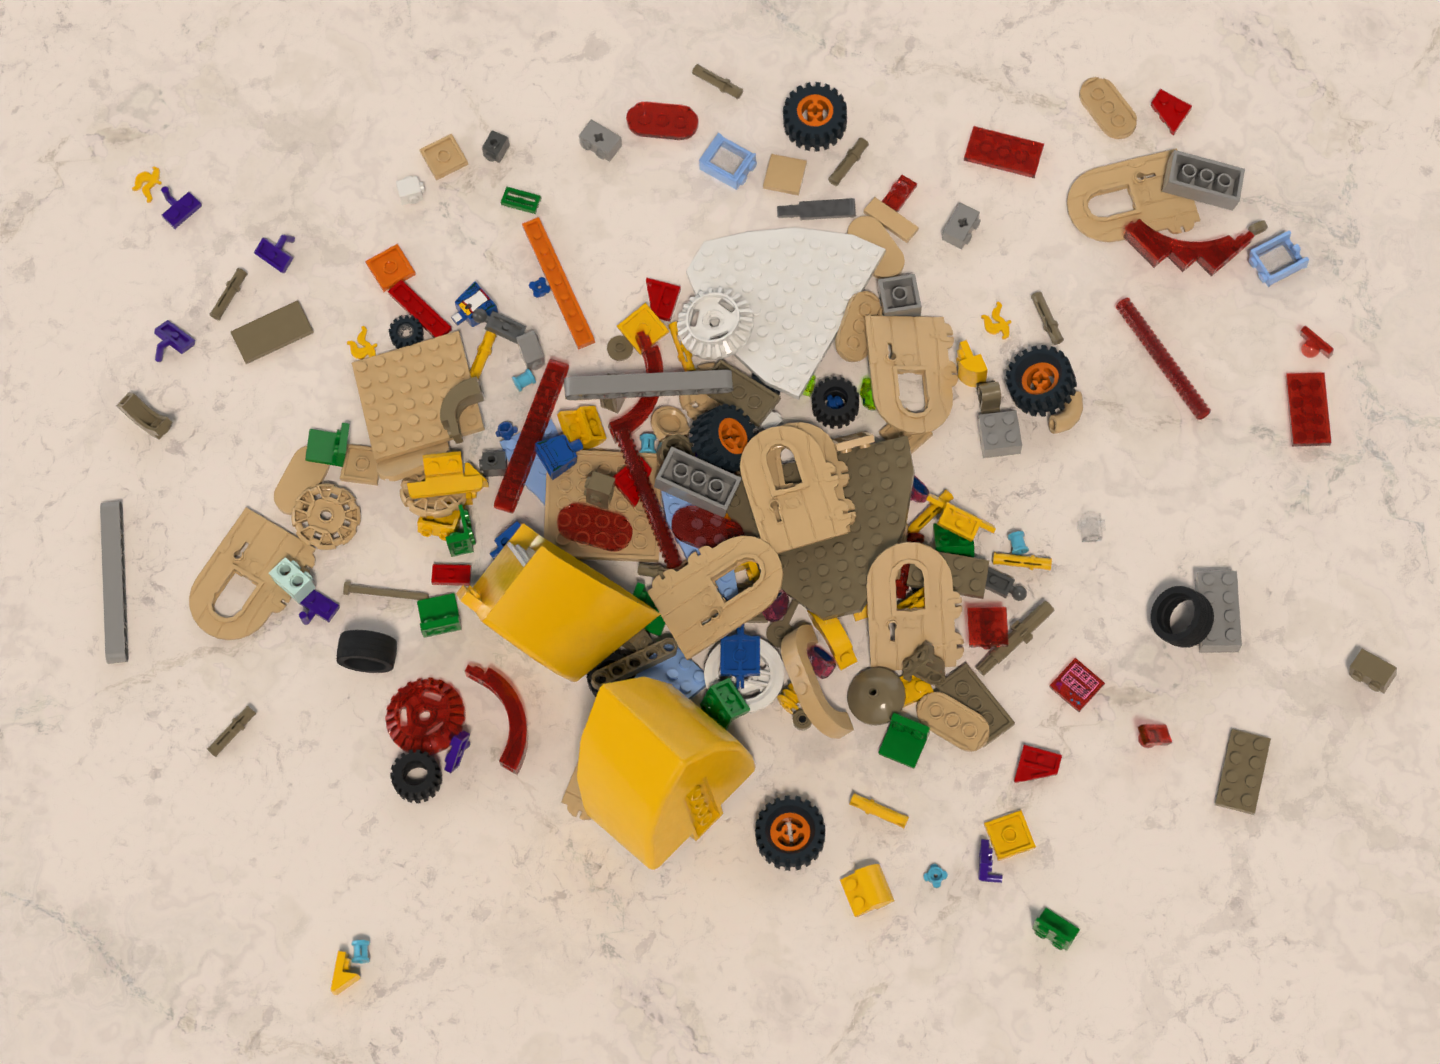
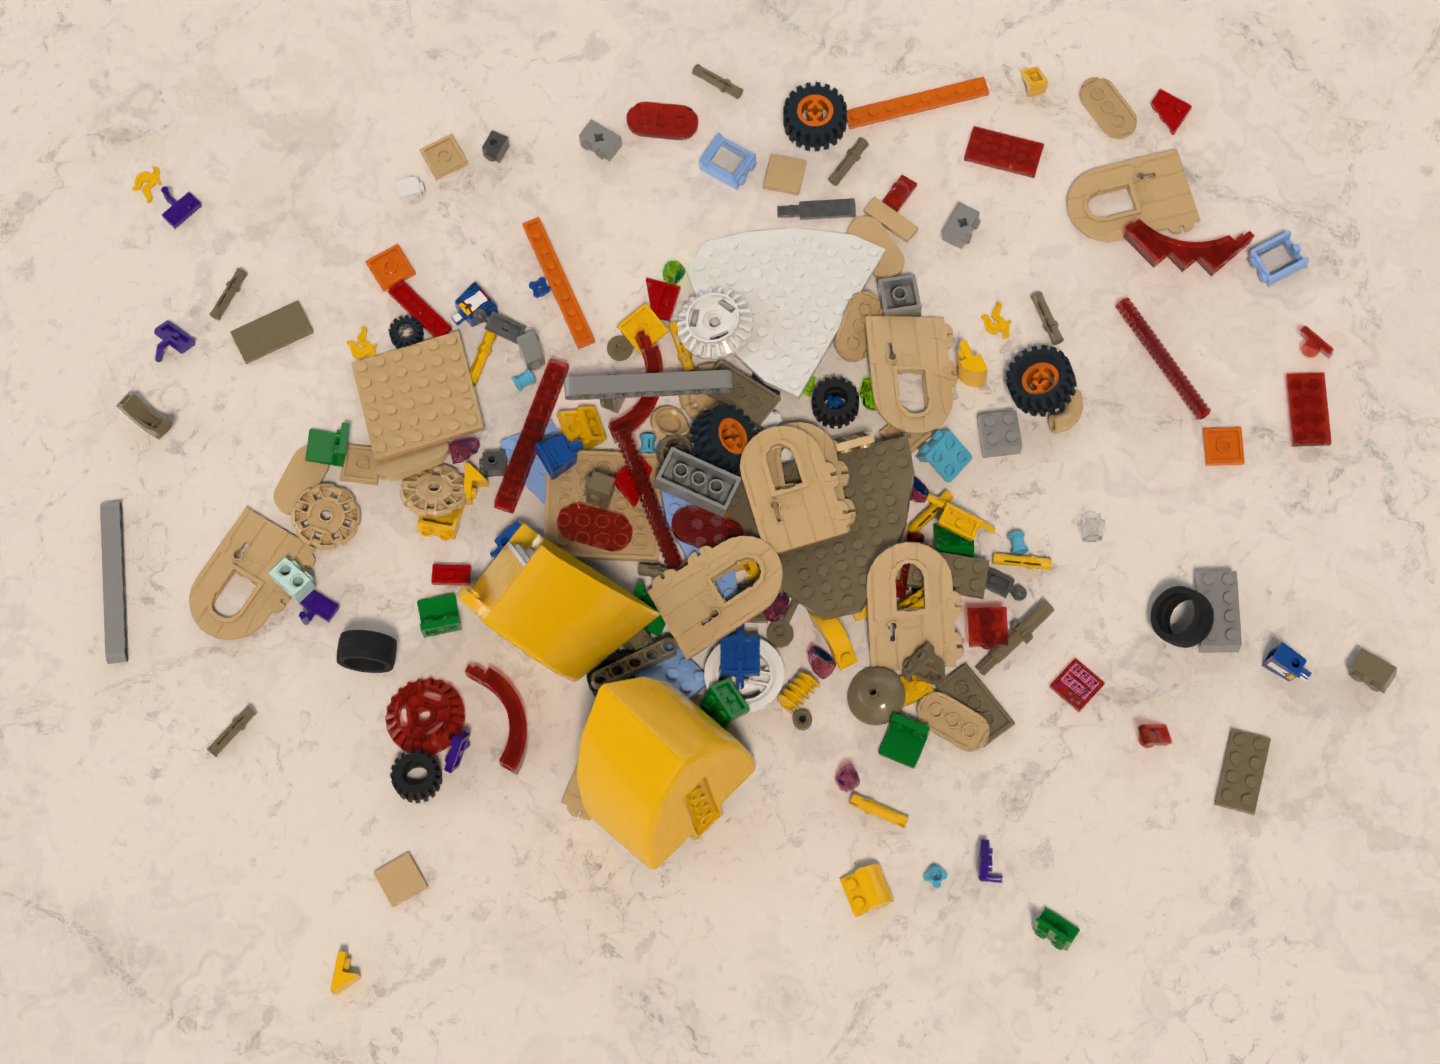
(274, 254): dark purple plate -> none
(348, 588): dark tan bar -> none
(363, 958): medium azure bush -> none
(400, 880): none -> tan tile
(444, 477): yellow plate -> none
(455, 402): dark tan arch -> none
(458, 542): green bracket -> none
(463, 449): none -> clear pink rock
(505, 200): green tile -> none
(506, 430): blue plate -> none
(673, 272): none -> clear neon green rock
(790, 811): black wheel -> none
(806, 686): tan arch -> none
(847, 778): none -> clear pink rock
(917, 102): none -> orange plate
(945, 454): none -> medium azure bracket
(989, 396): dark tan pin -> none
(1009, 835): yellow tile -> none
(1035, 81): none -> yellow slope
(1037, 764): red wing -> none
(1203, 180): light grey brick -> none
(1223, 446): none -> orange tile
(1258, 227): dark tan tile -> none
(1286, 663): none -> blue torso

